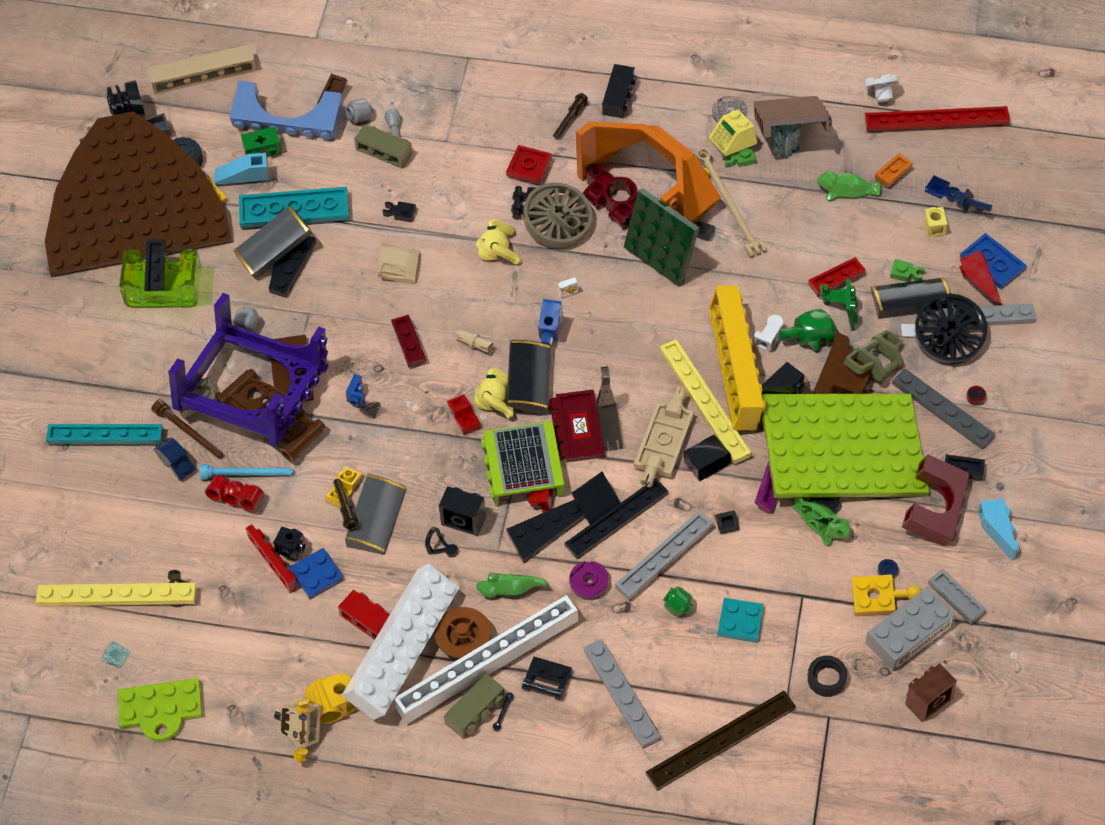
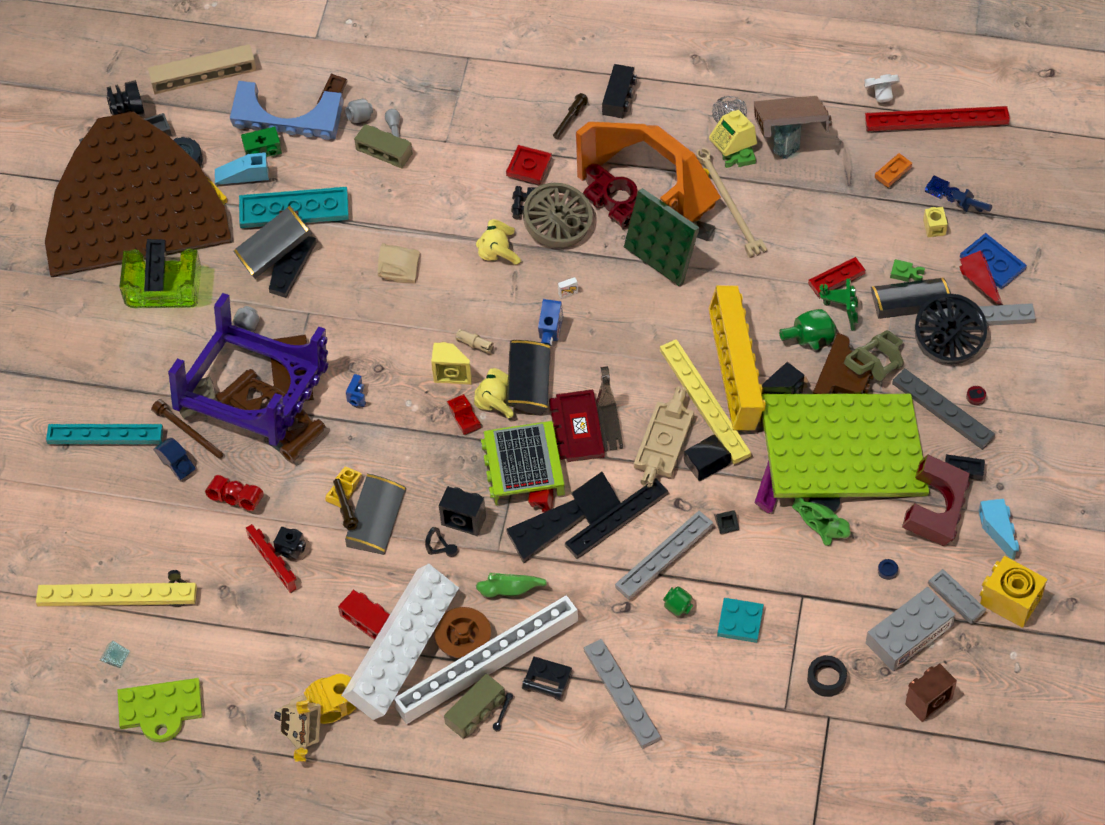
(208, 471): medium azure piece -> none
(316, 573): blue plate -> none
(371, 409): clear smoke slope -> none
(402, 211): black plate -> none
(408, 340): dark red plate -> none
(450, 364): none -> light yellow slope
(589, 571): magenta plate -> none
(720, 740): dark brown tile -> none
(770, 334): white leg -> none
(847, 186): bright green animal -> none
(884, 587): yellow plate -> none
(908, 330): white sticker -> none
(1012, 591): none -> yellow brick

